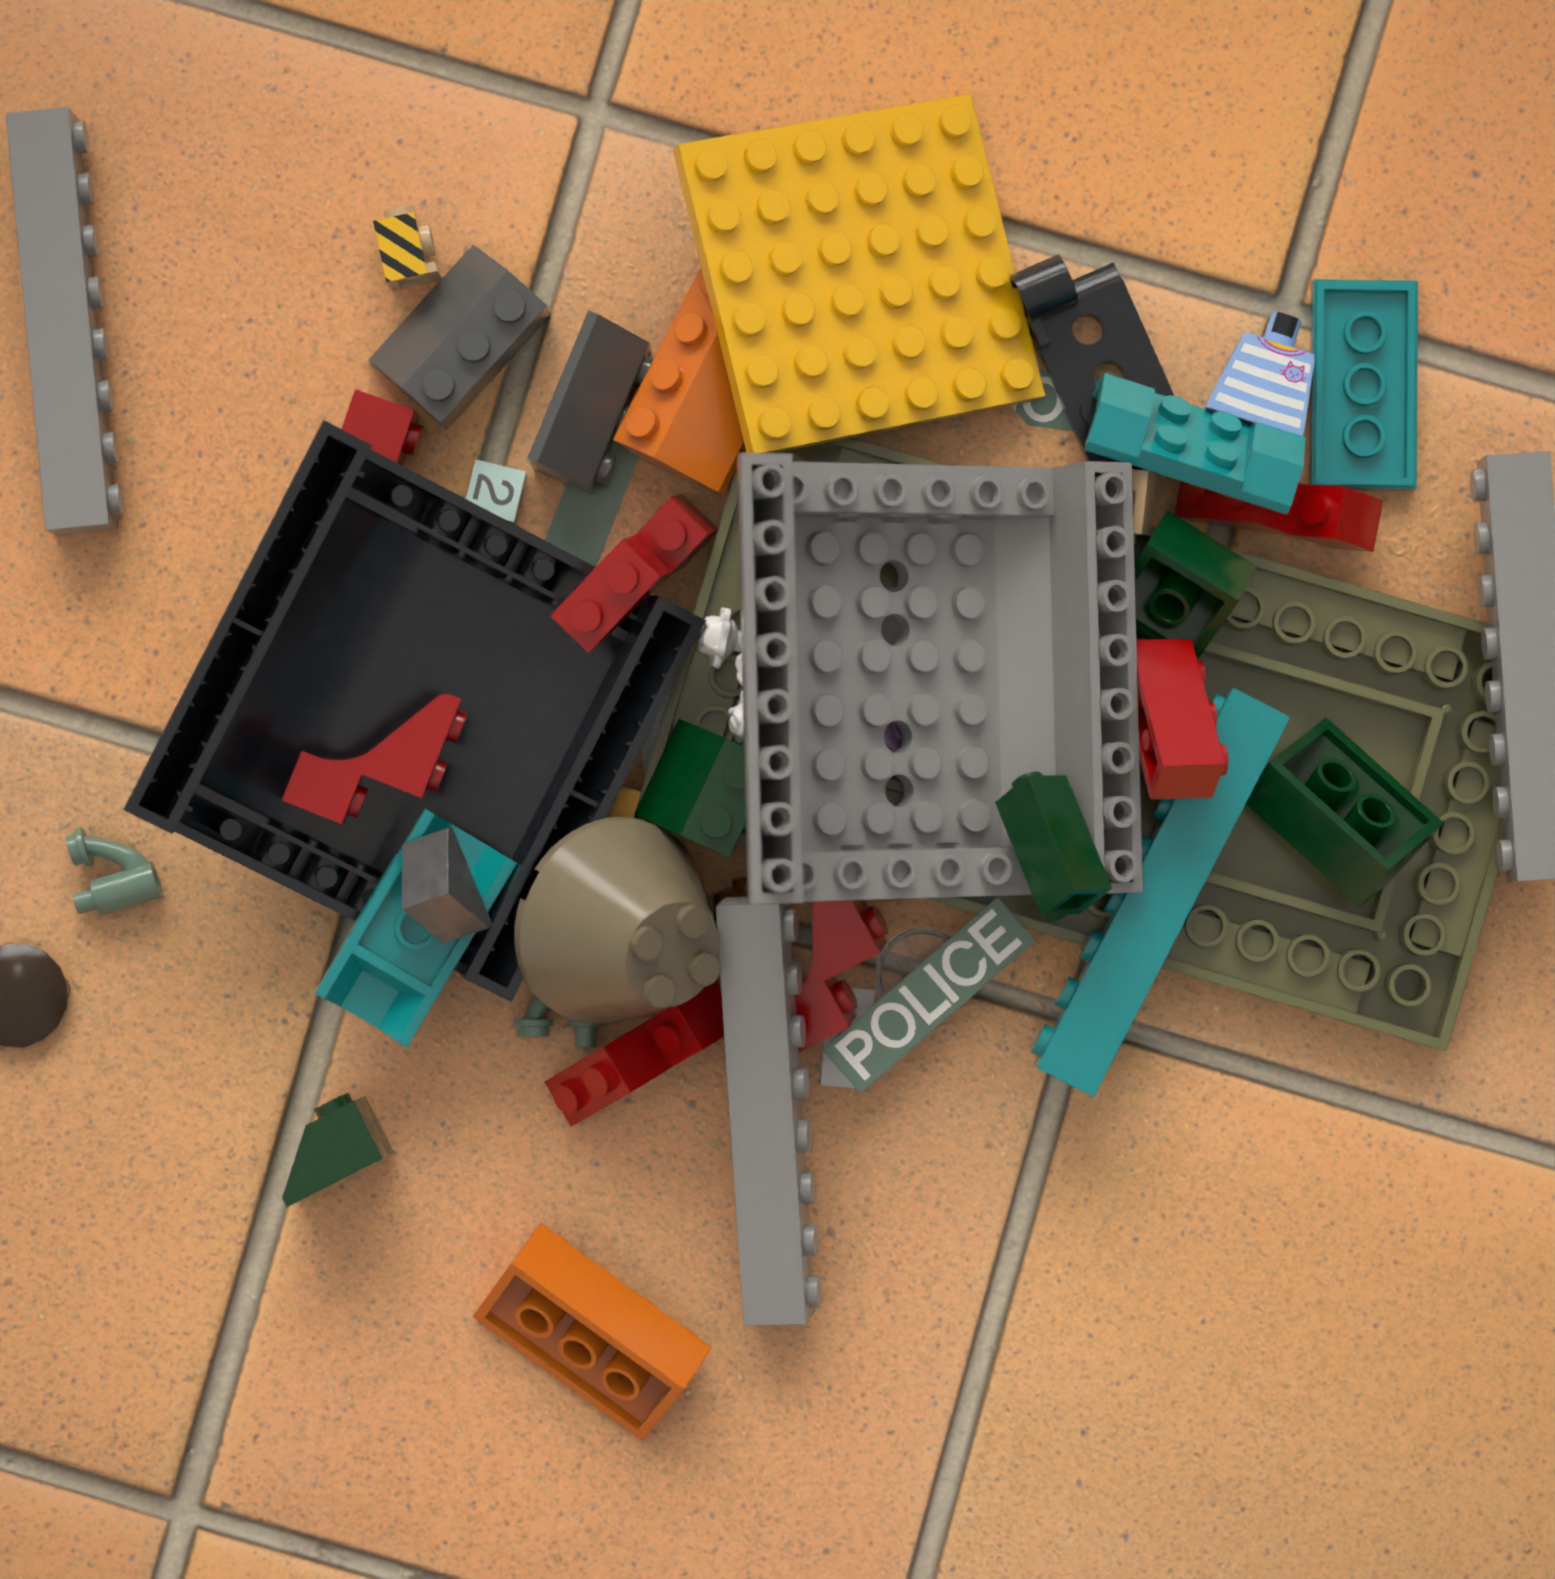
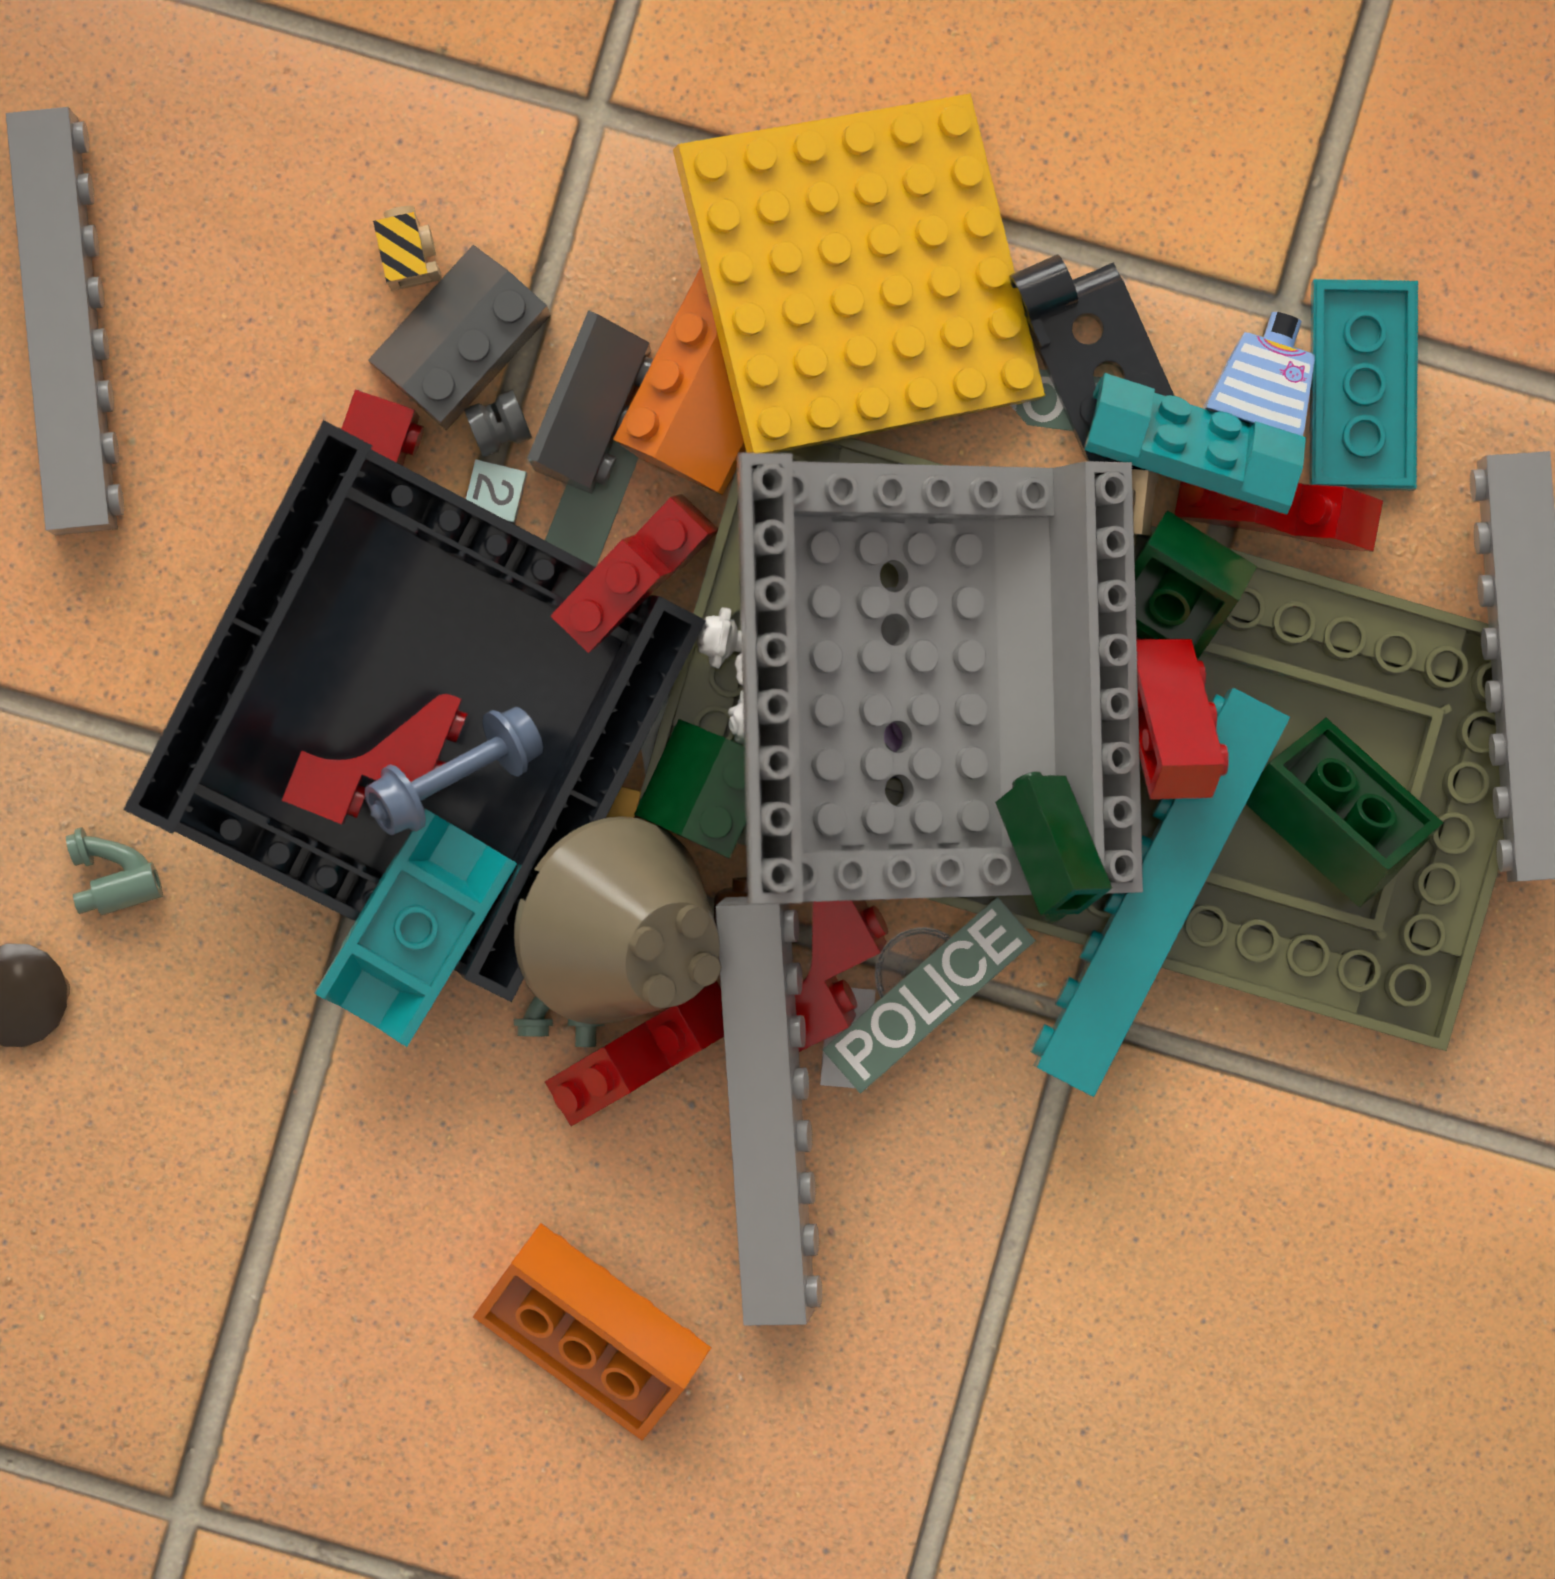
(335, 1146): dark green slope -> none
(397, 801): none -> sand blue piece
(441, 888): flat silver slope -> none
(498, 423): none -> dark grey wheel

